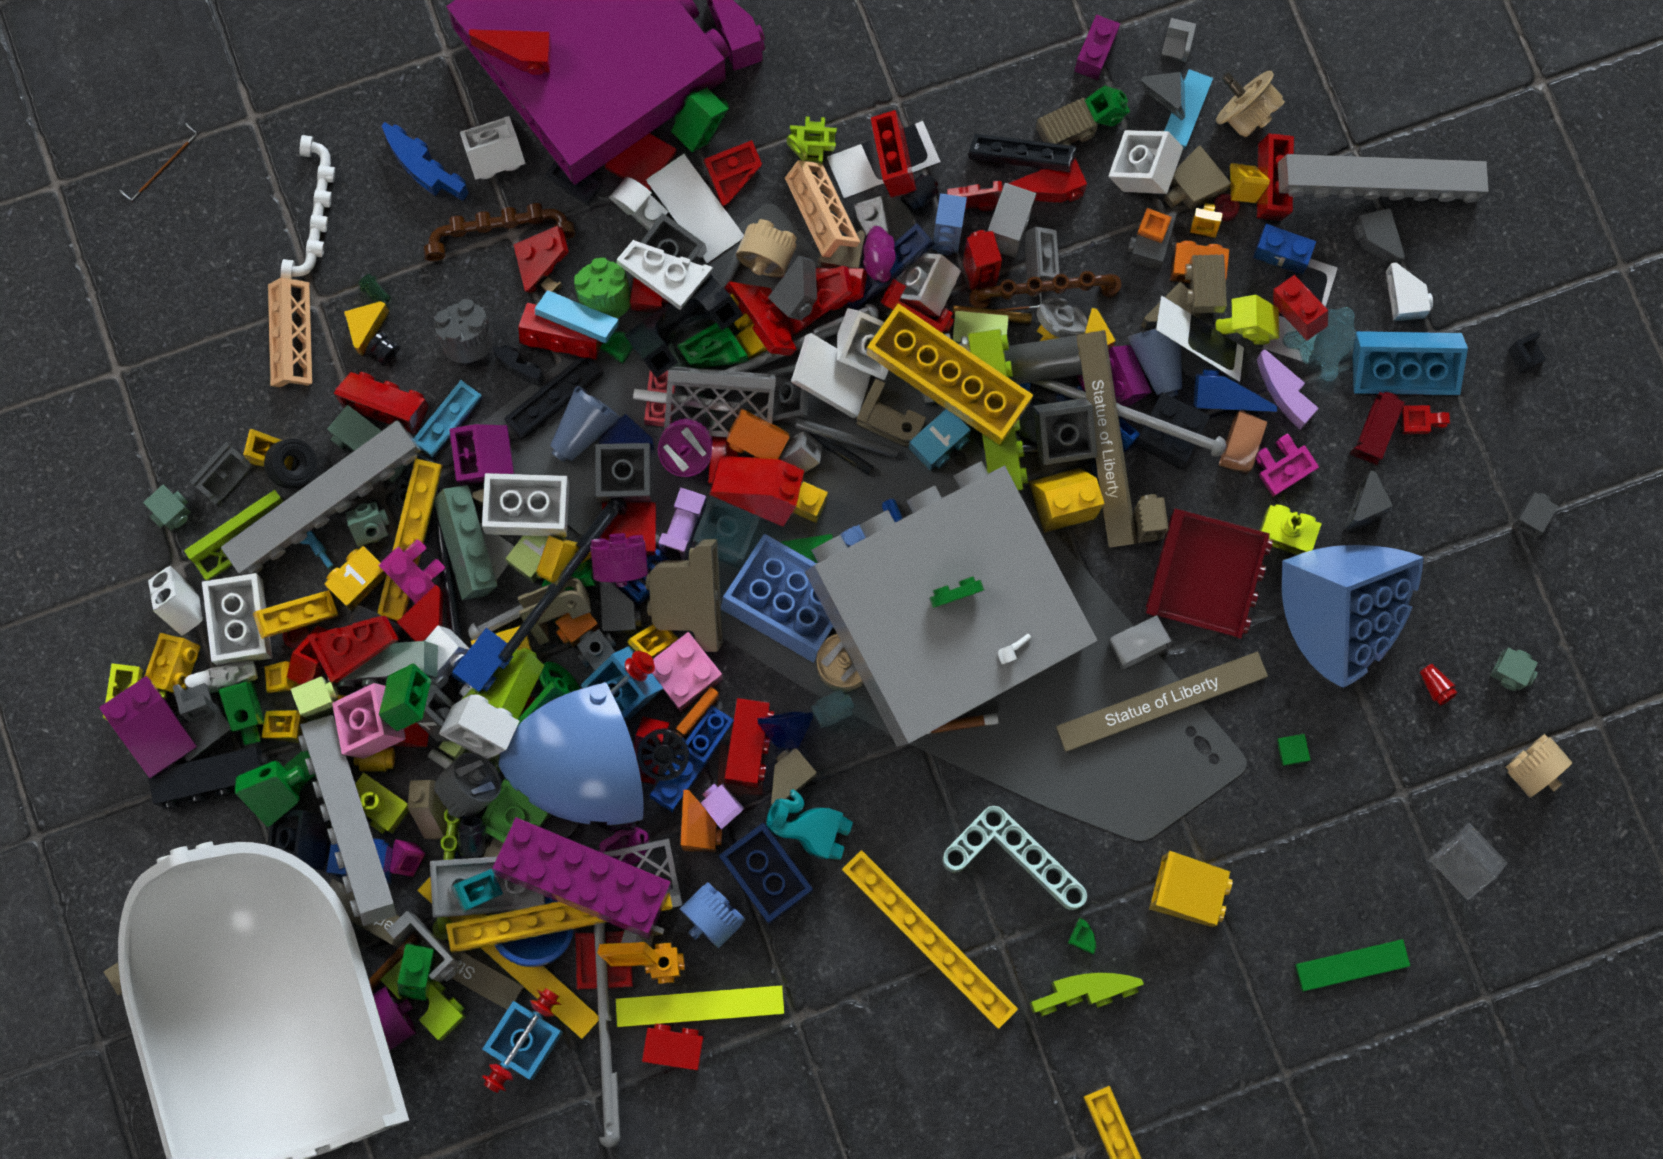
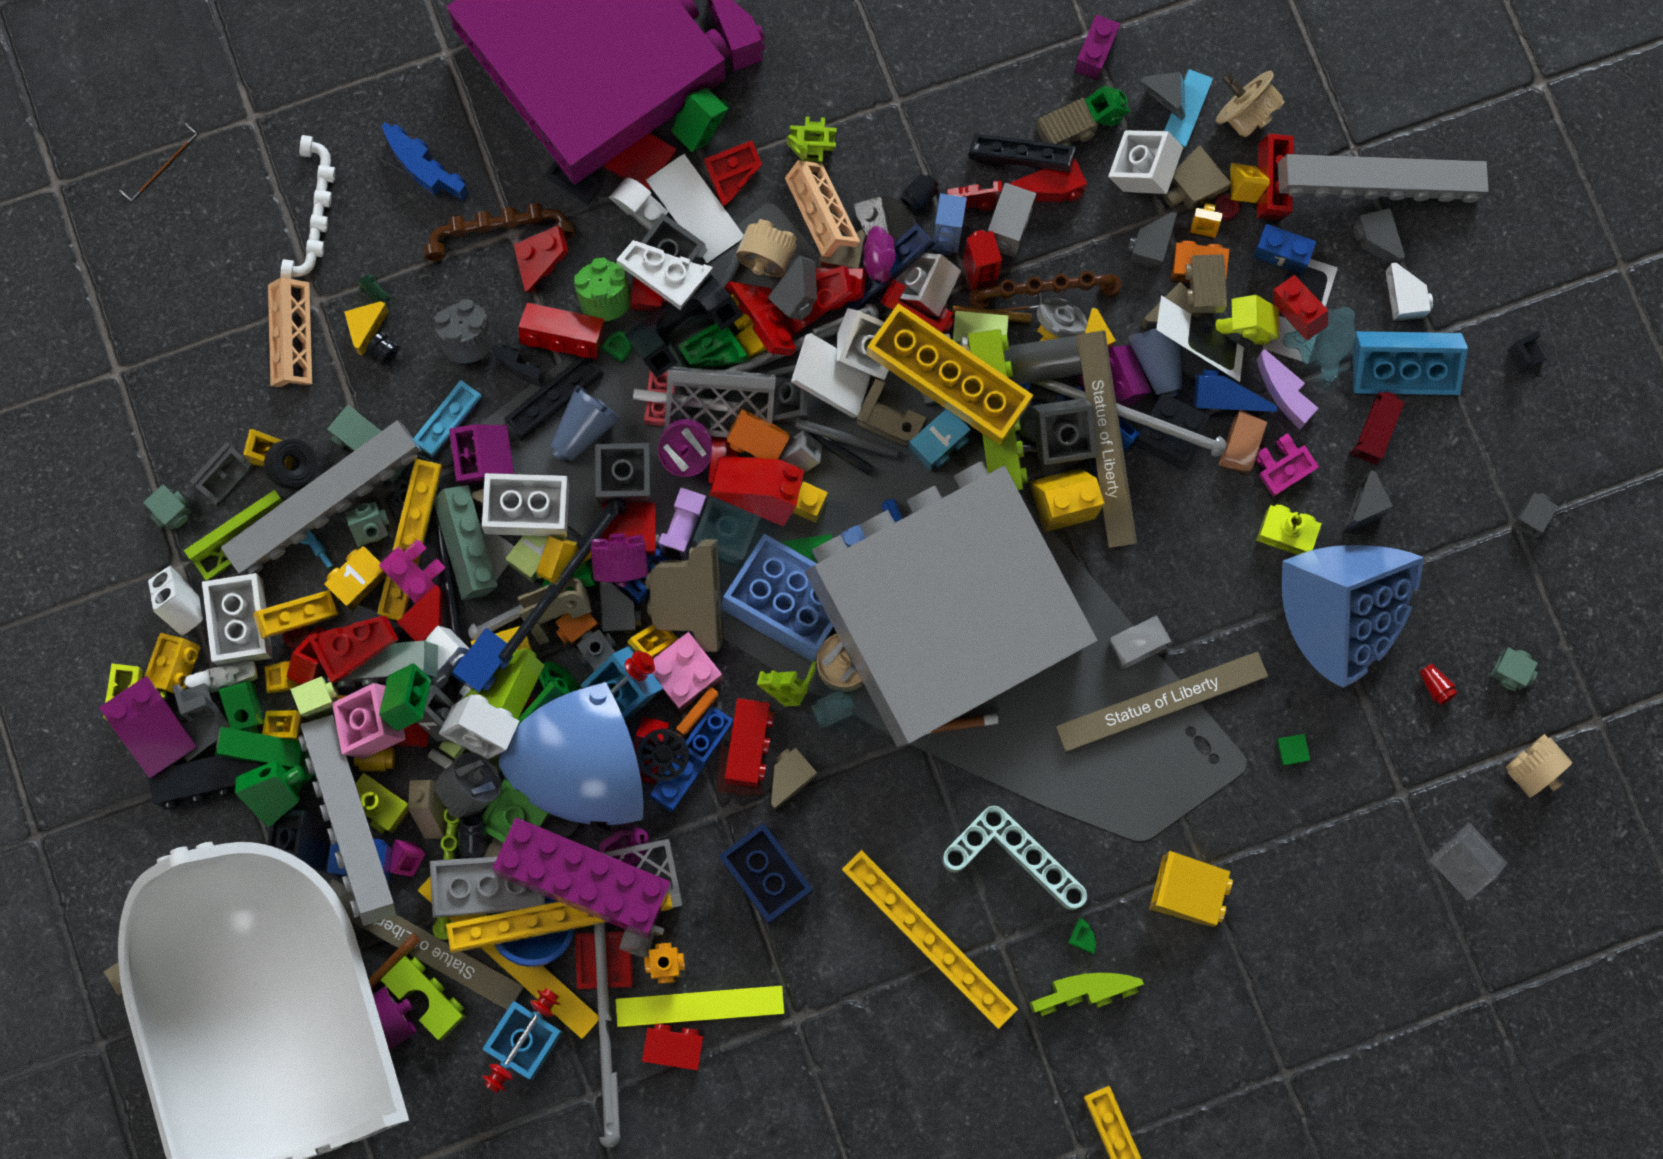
(257, 748): none -> green tile
(382, 401): red slope -> none
(407, 925): light grey panel -> none
(415, 971): green torso -> none
(477, 890): teal slope -> none
(492, 148): white slope -> none
(522, 49): red slope -> none
(551, 286): tan piece -> none
(576, 316): medium azure tile -> none
(626, 432): clear blue slope -> none
(628, 954): light orange tile -> none
(698, 828): orange slope -> none
(712, 915): medium blue piece -> none
(721, 804): lavender slope -> none
(786, 685): none -> lime piece
(787, 728): clear blue slope -> none
(812, 828): teal hips -> none
(860, 166): white sticker -> none
(893, 153): red brick -> none
(945, 595): green plate -> none
(1007, 653): white hand -> none
(1041, 253): light grey slope -> none
(1150, 519): dark tan brick -> none
(1154, 225): orange tile -> none
(1178, 40): light grey panel -> none
(1208, 573): dark red panel -> none
(1352, 965): green tile -> none
(1419, 419): red plate -> none

